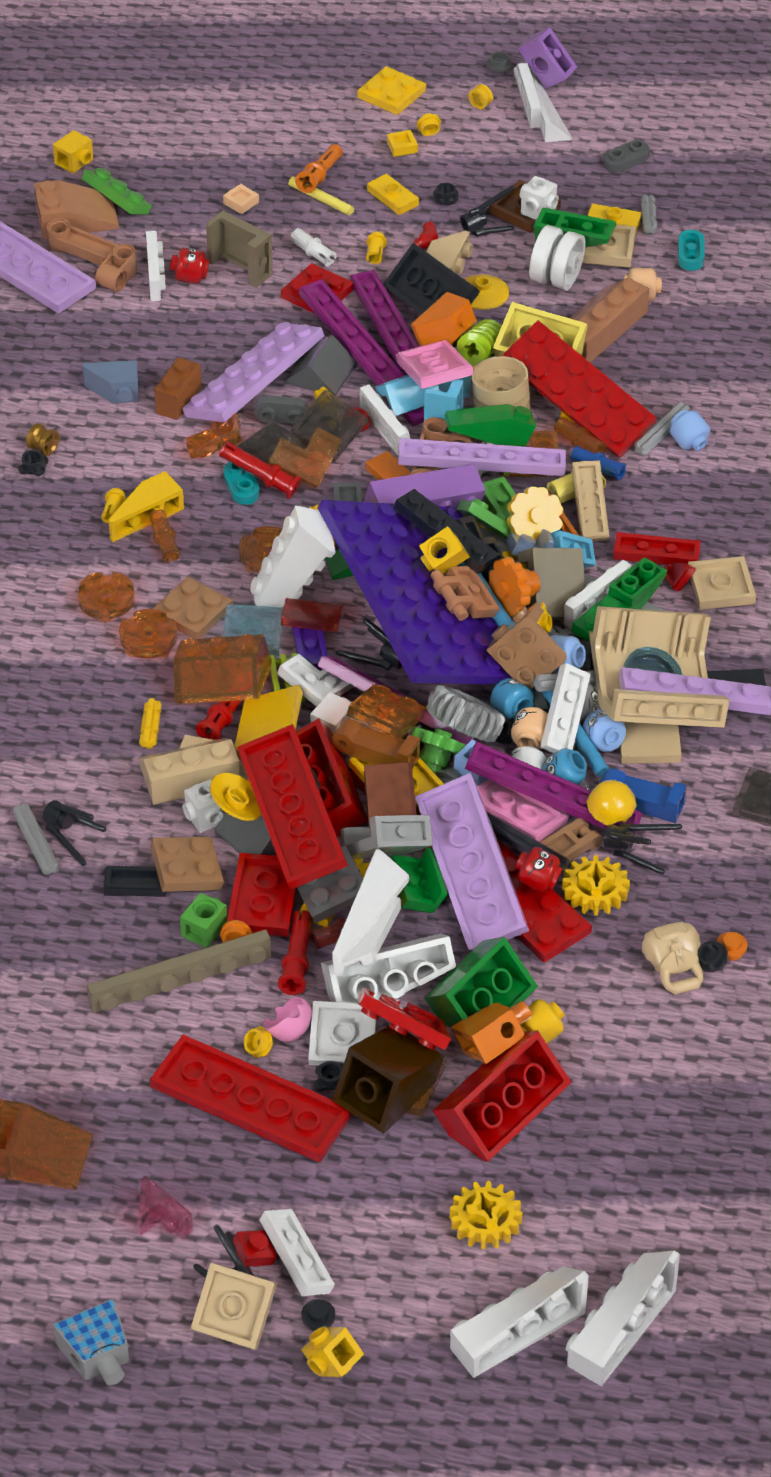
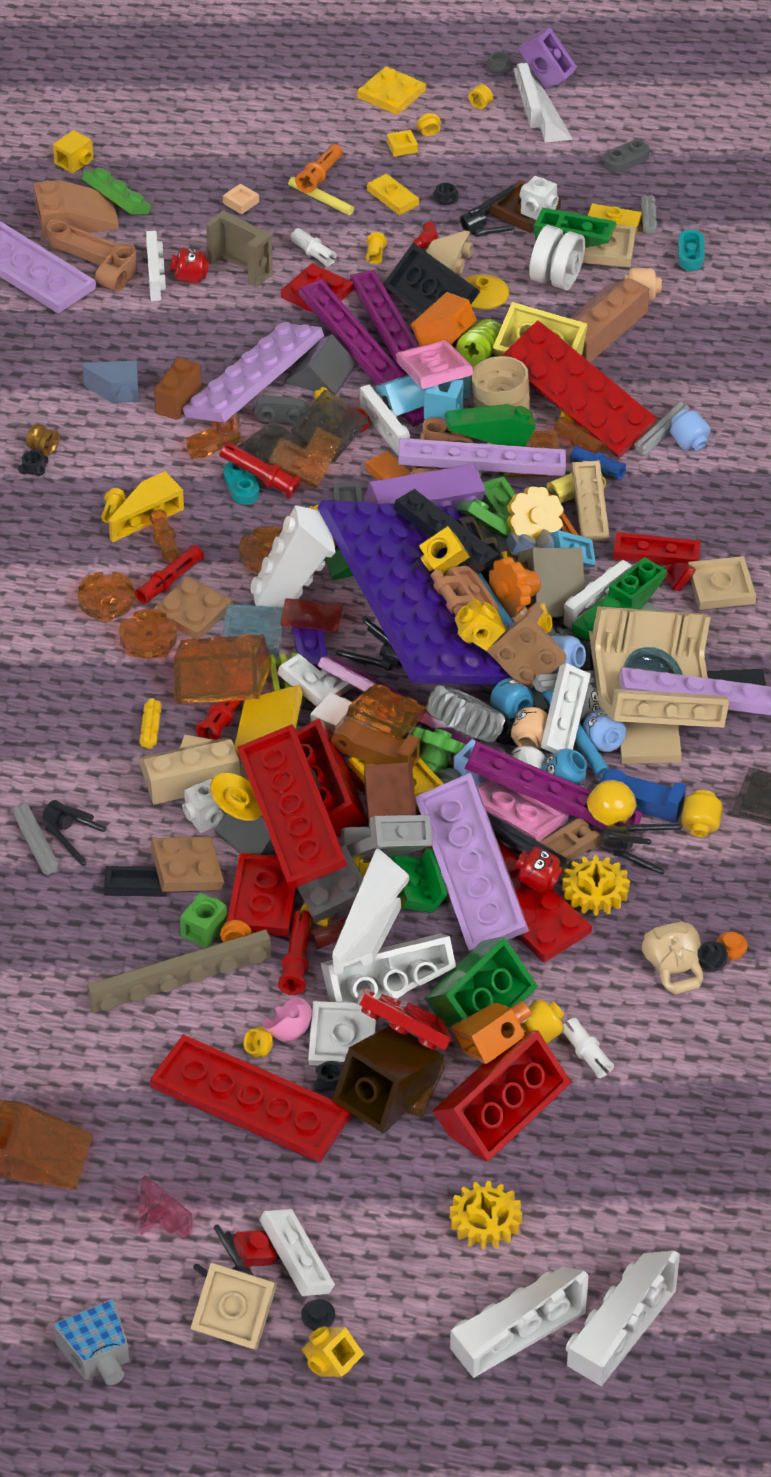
(153, 587): none -> red pin
(479, 624): none -> yellow brick
(587, 1048): none -> white pin
(701, 813): none -> yellow head

